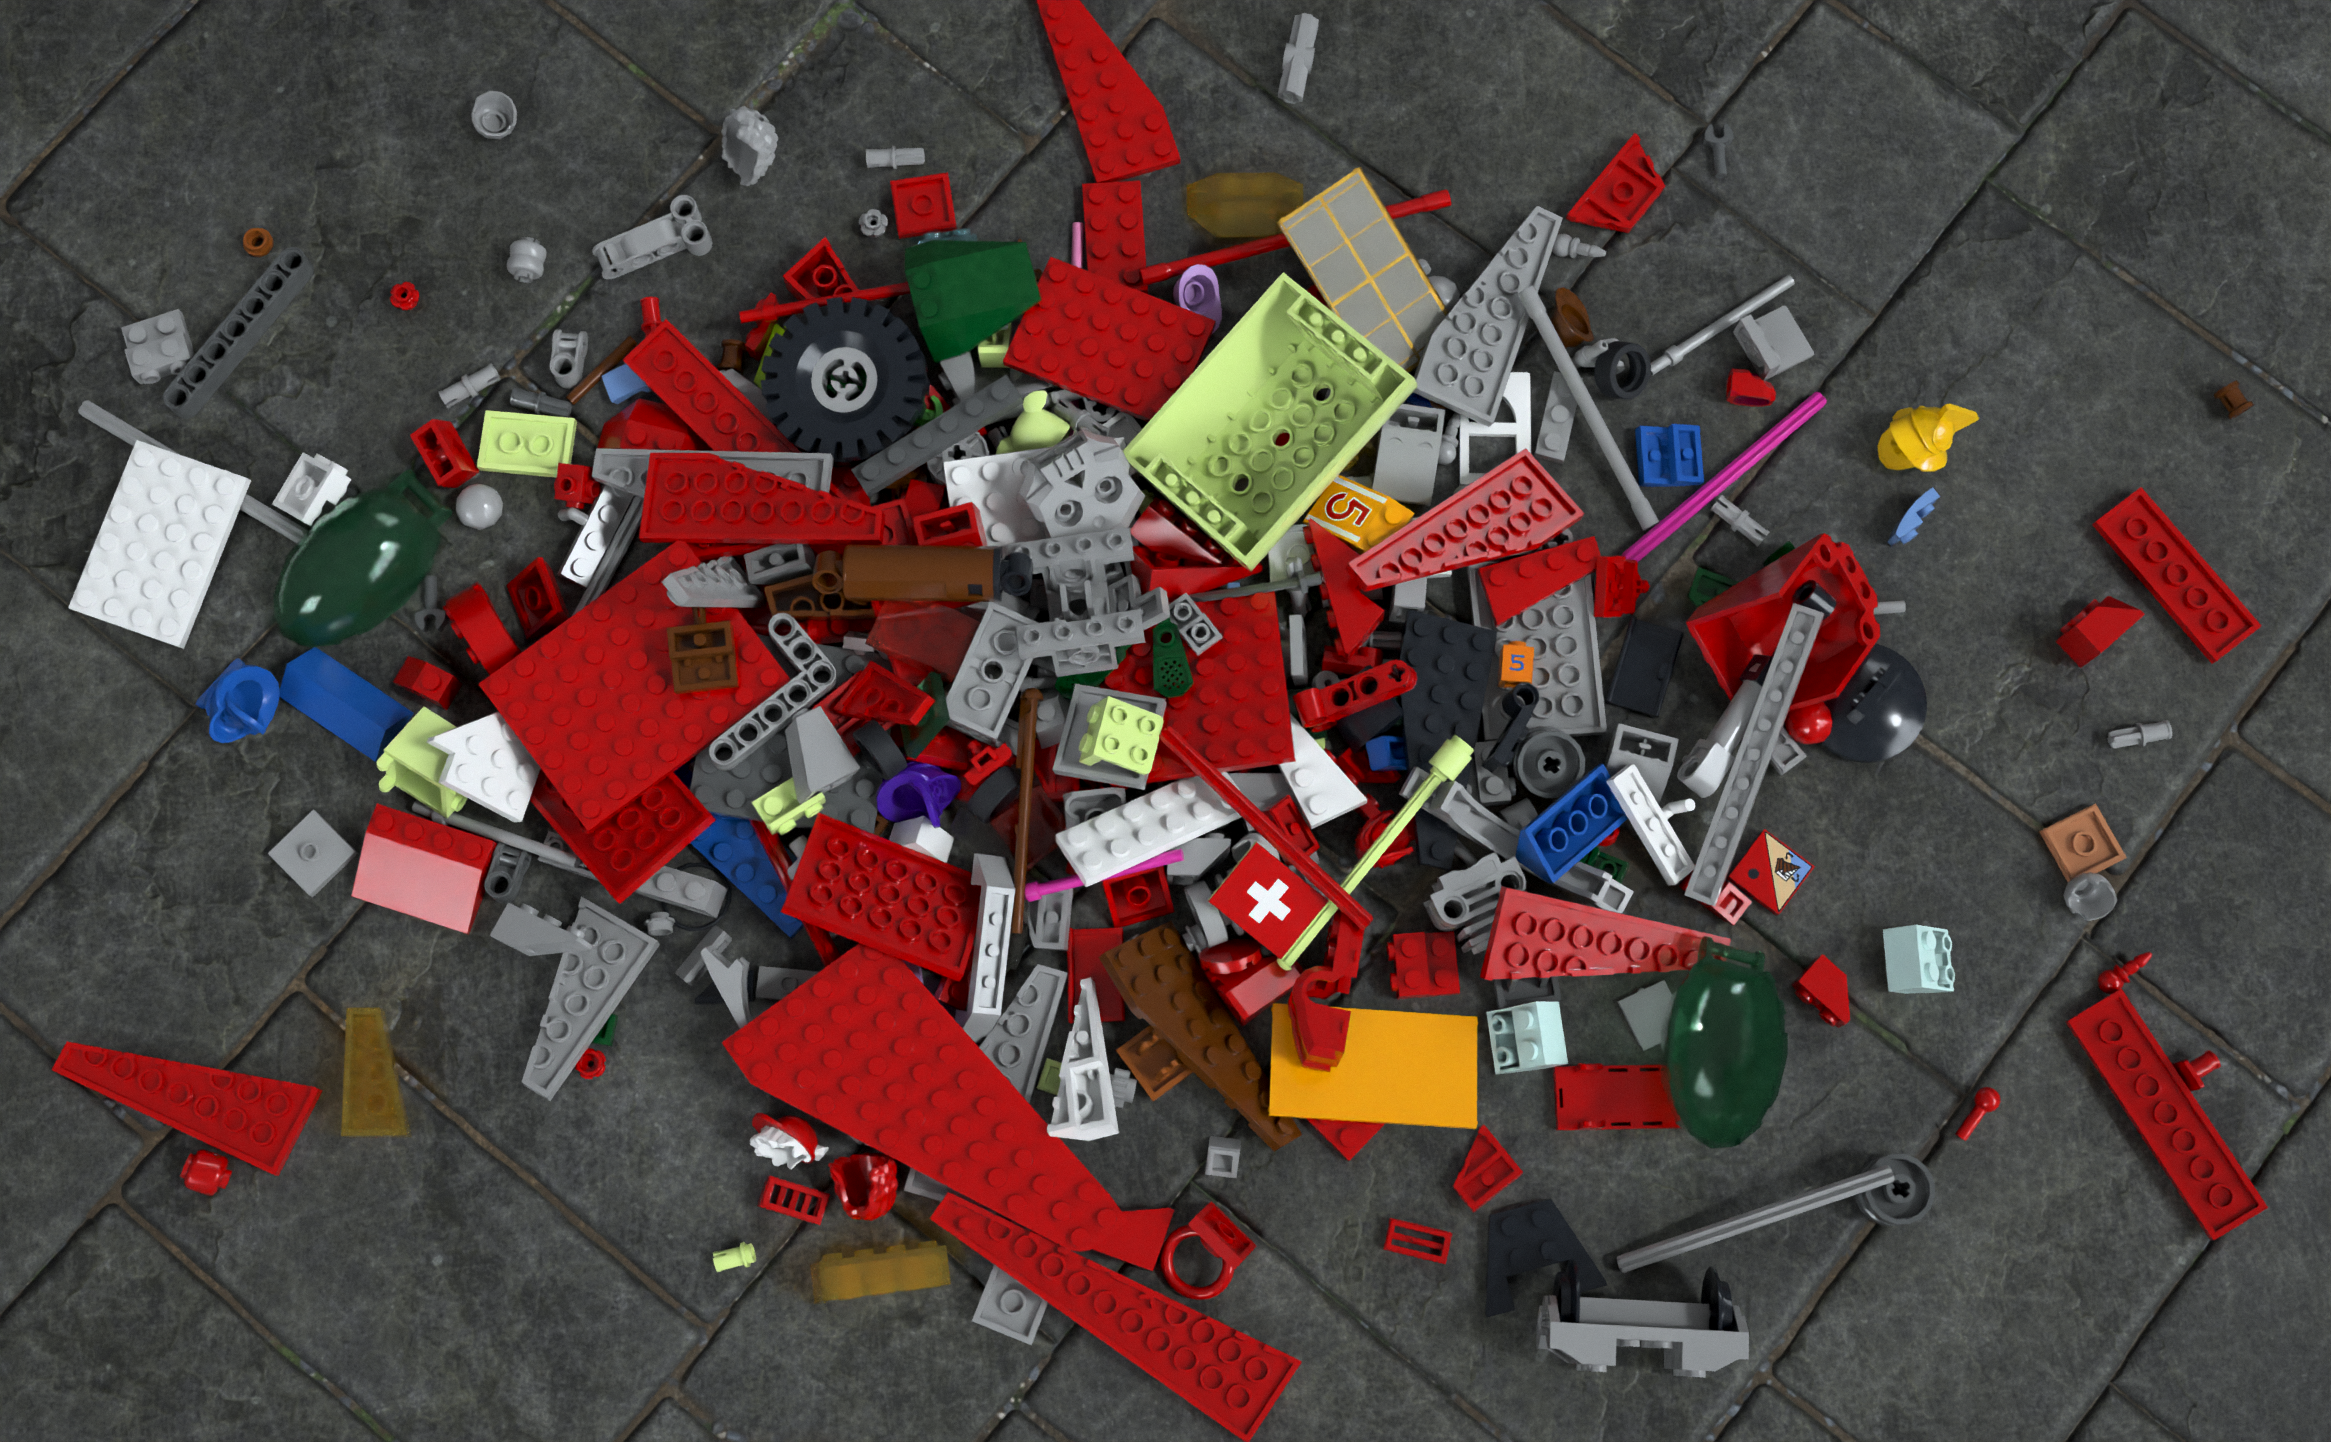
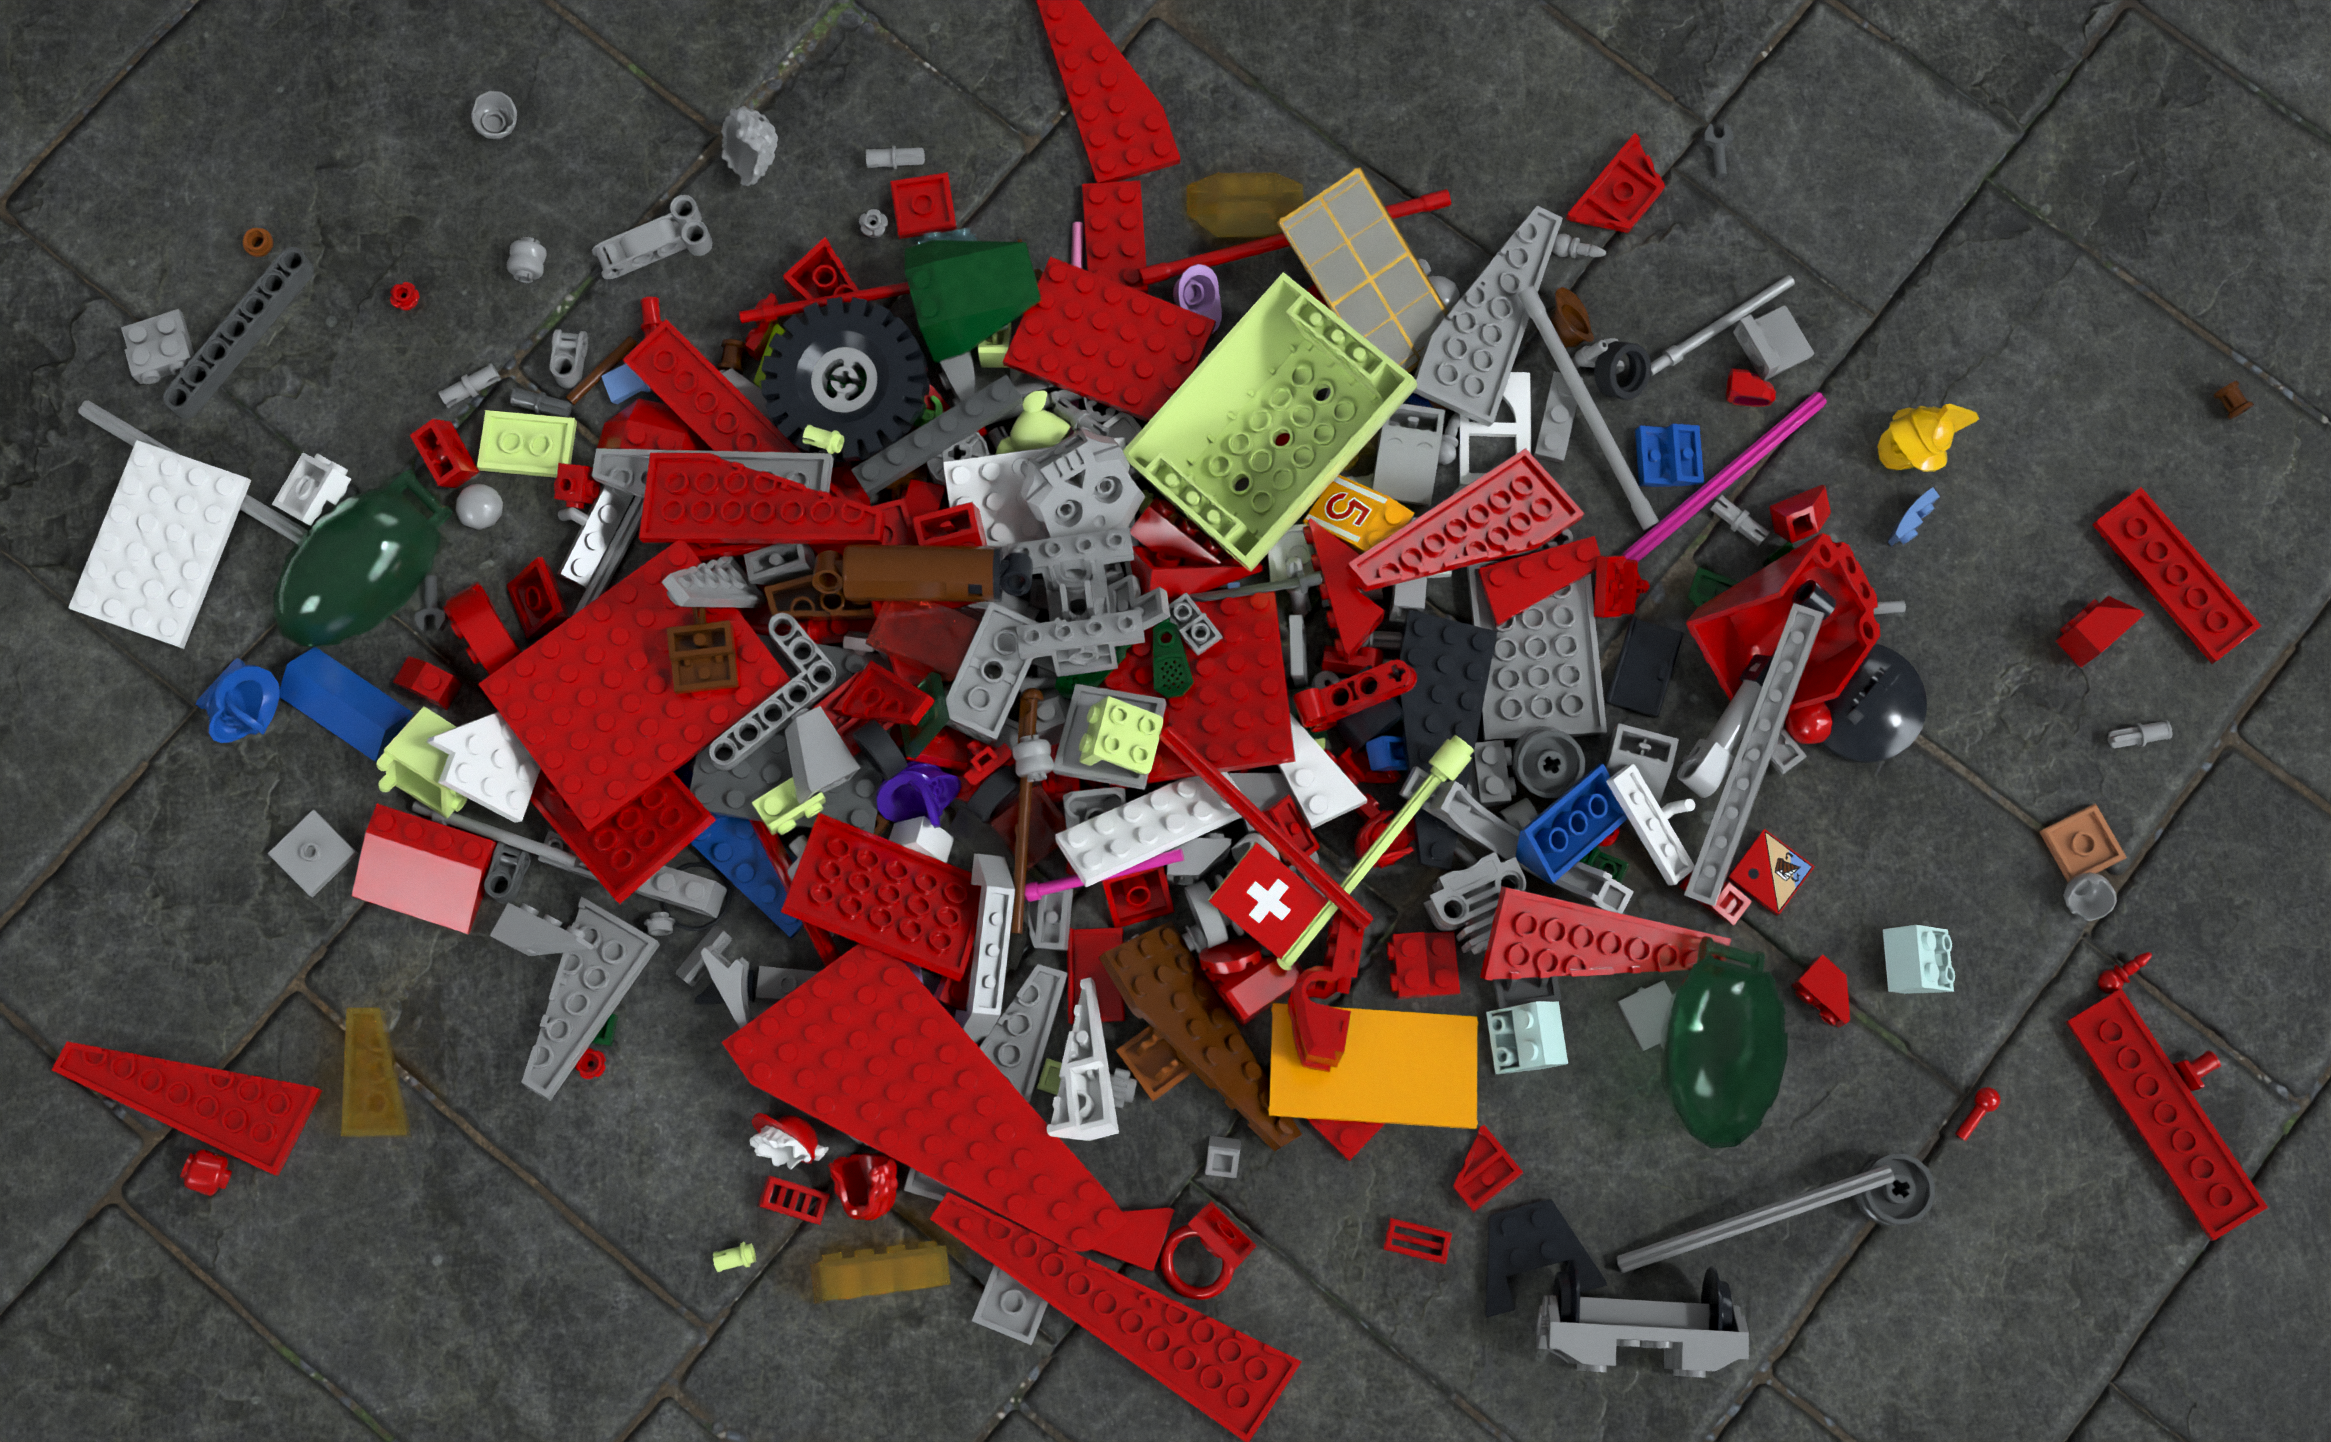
(824, 439): none -> yellowish green pin
(1033, 758): none -> light grey piece
(1298, 58): light grey piece -> none
(1515, 664): orange brick -> none
(1516, 727): black plate -> none
(1599, 1097): red piece -> none
(1801, 514): none -> red slope

